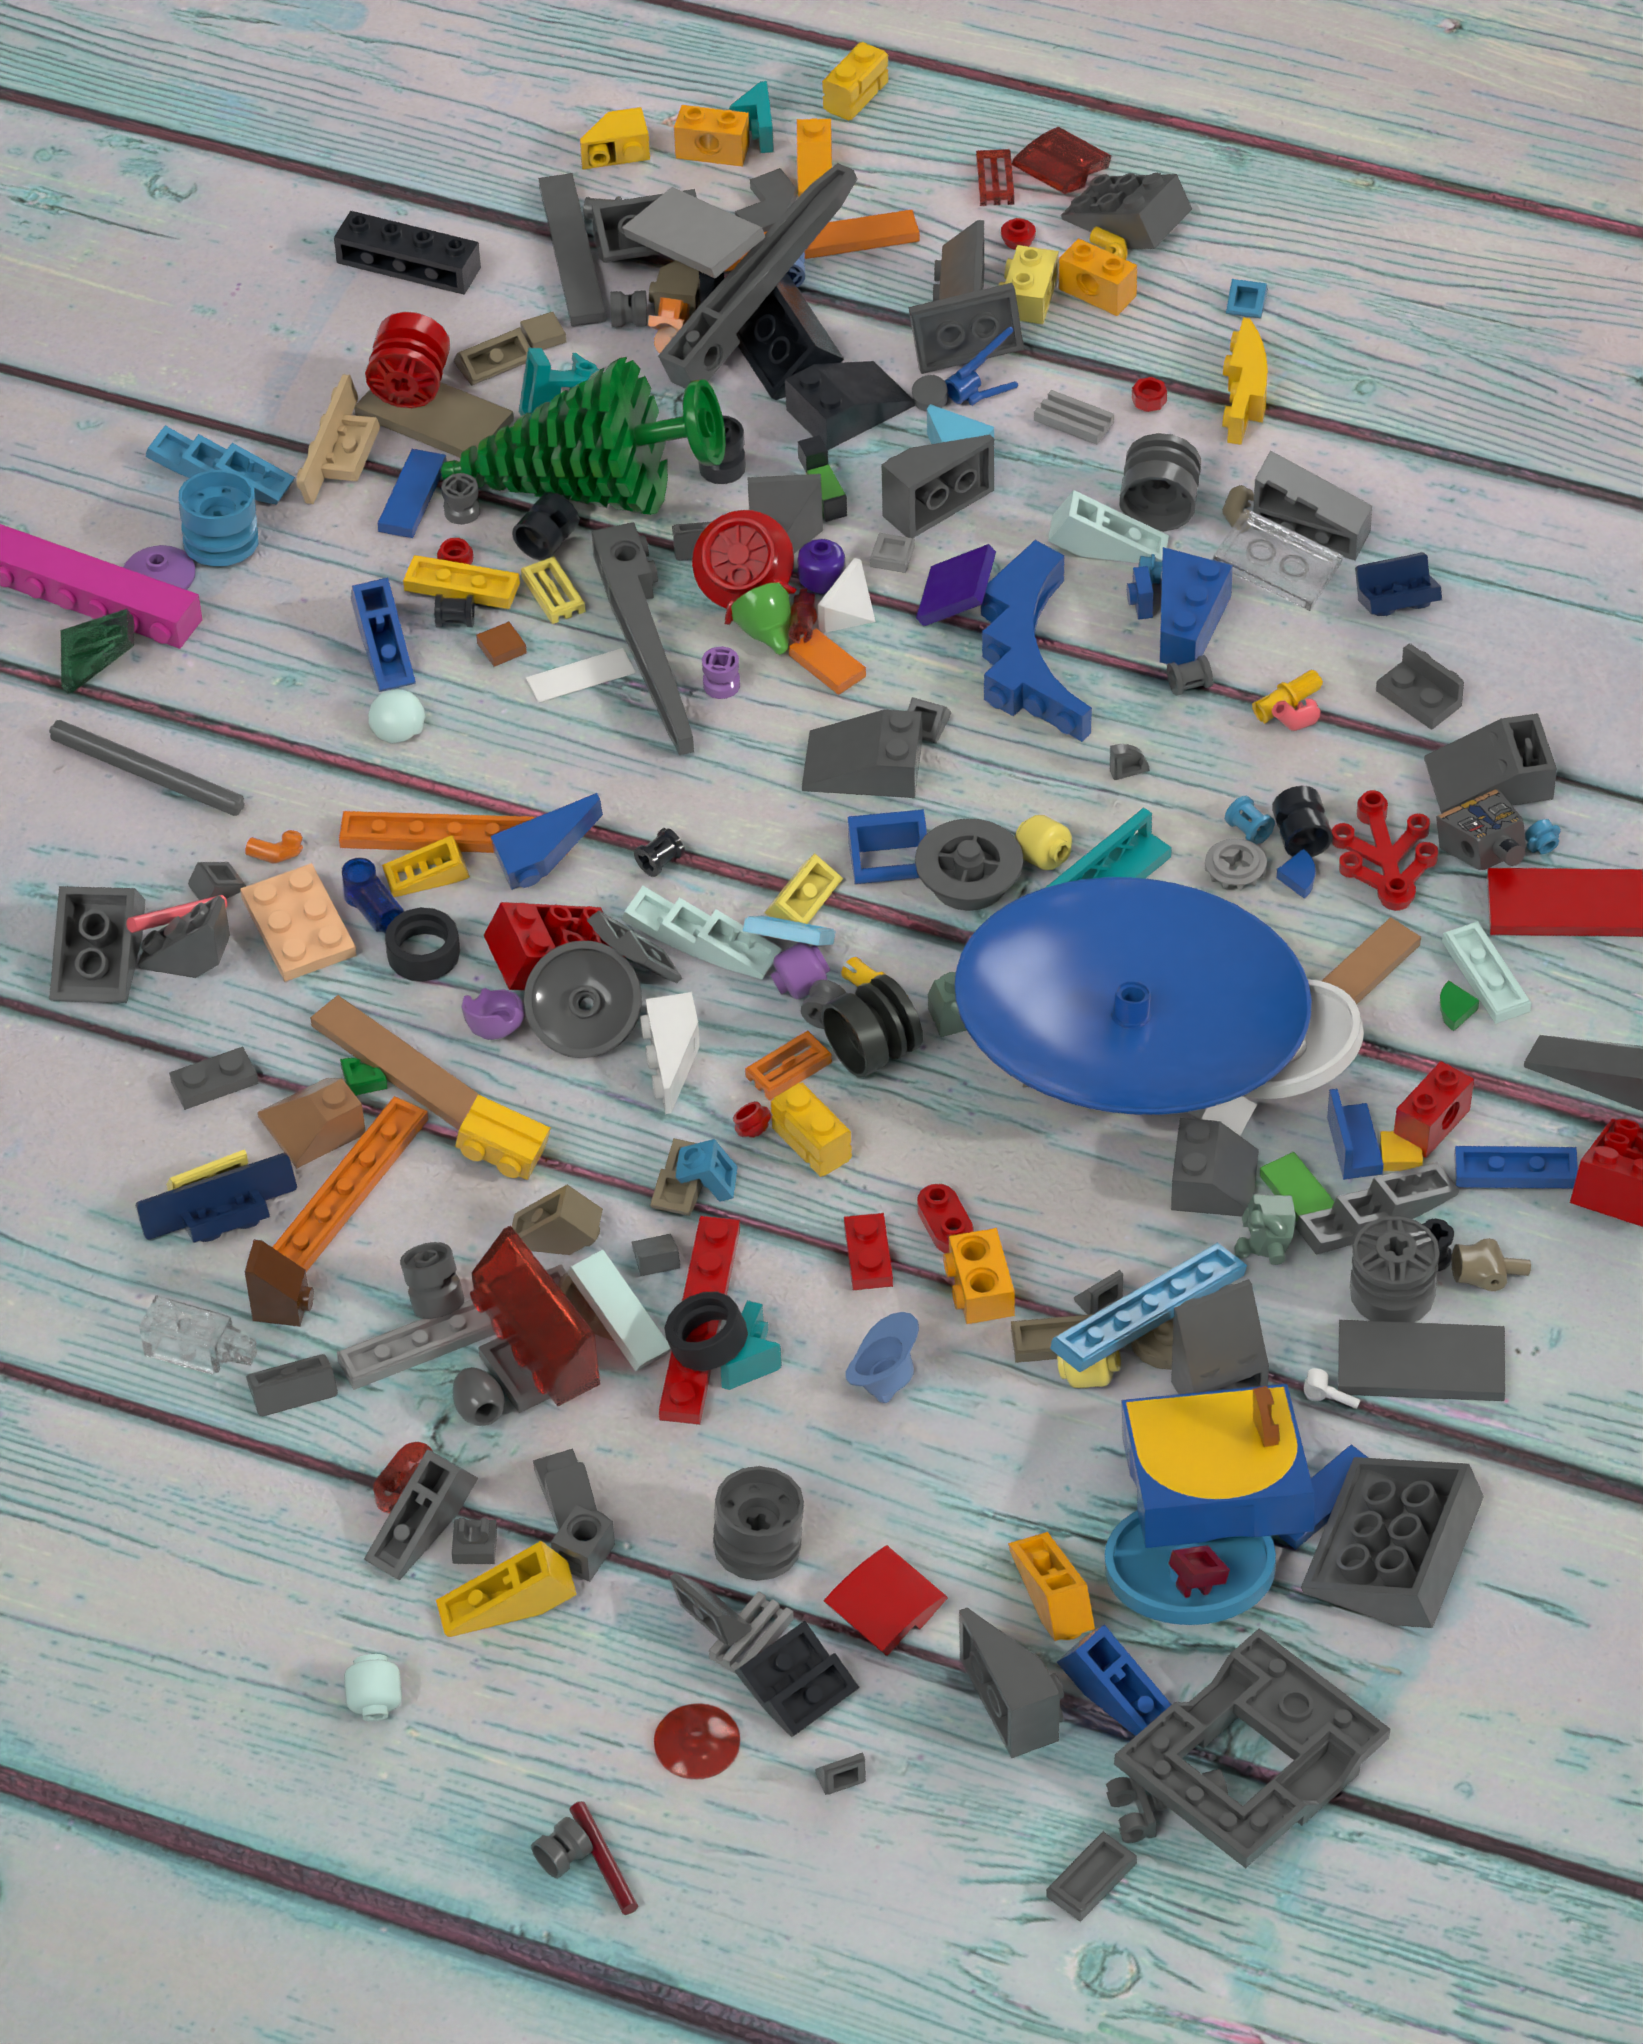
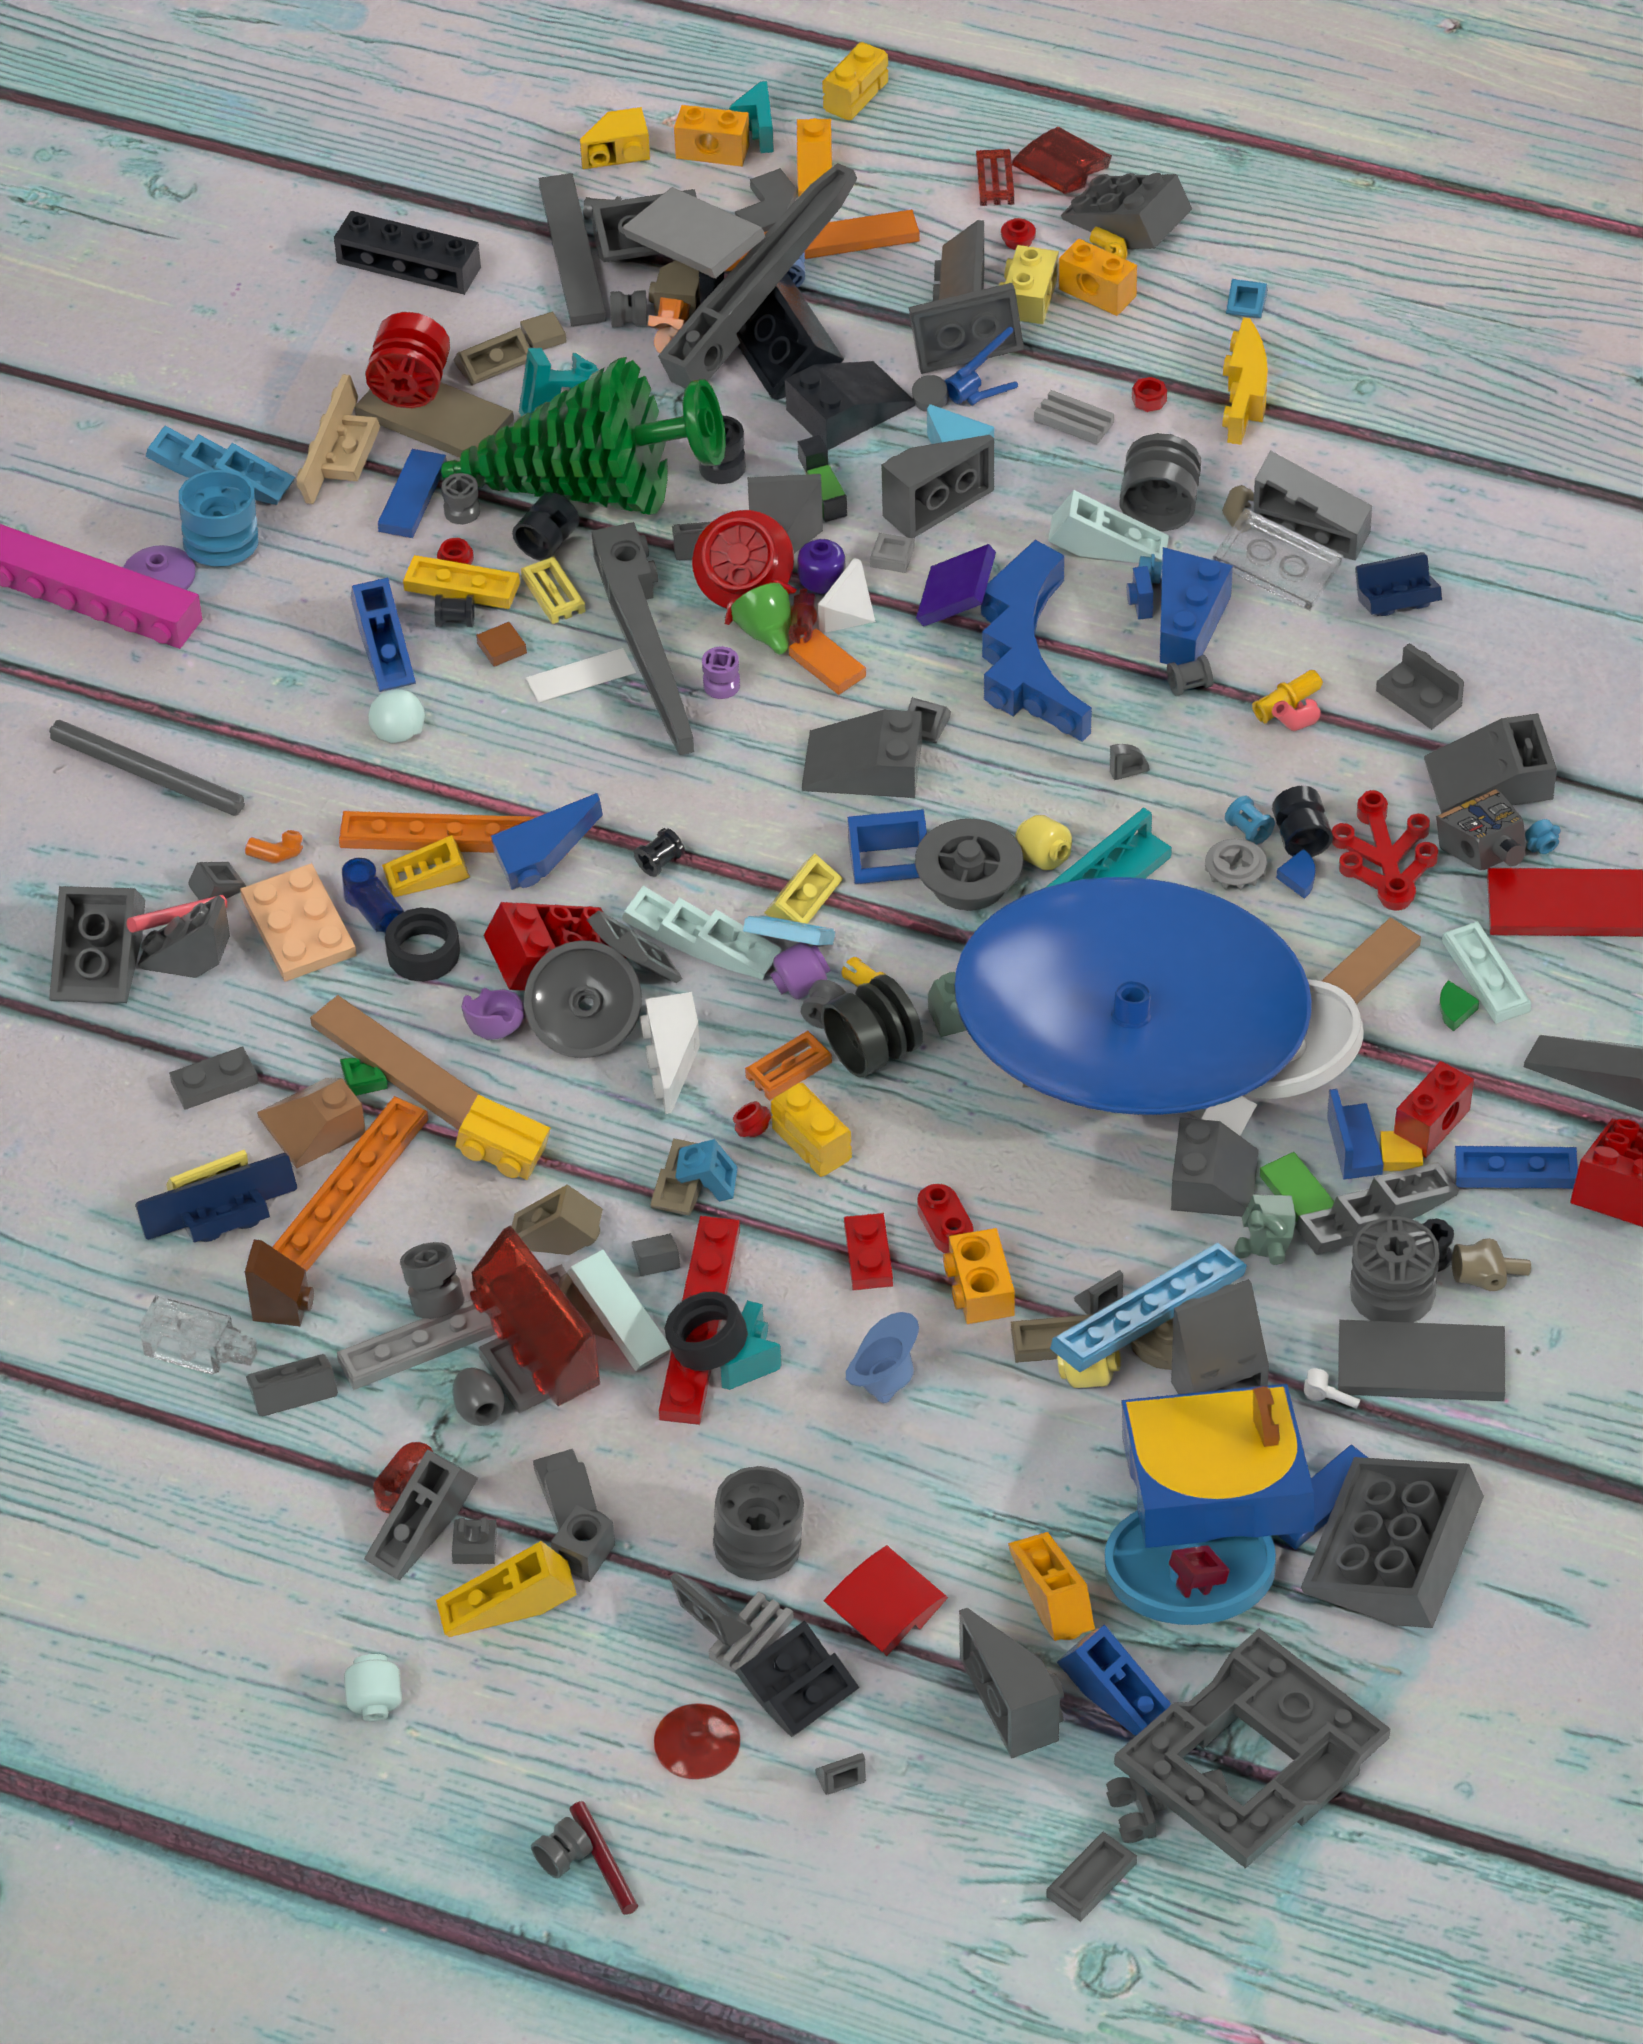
(93, 647): clear green wing -> none

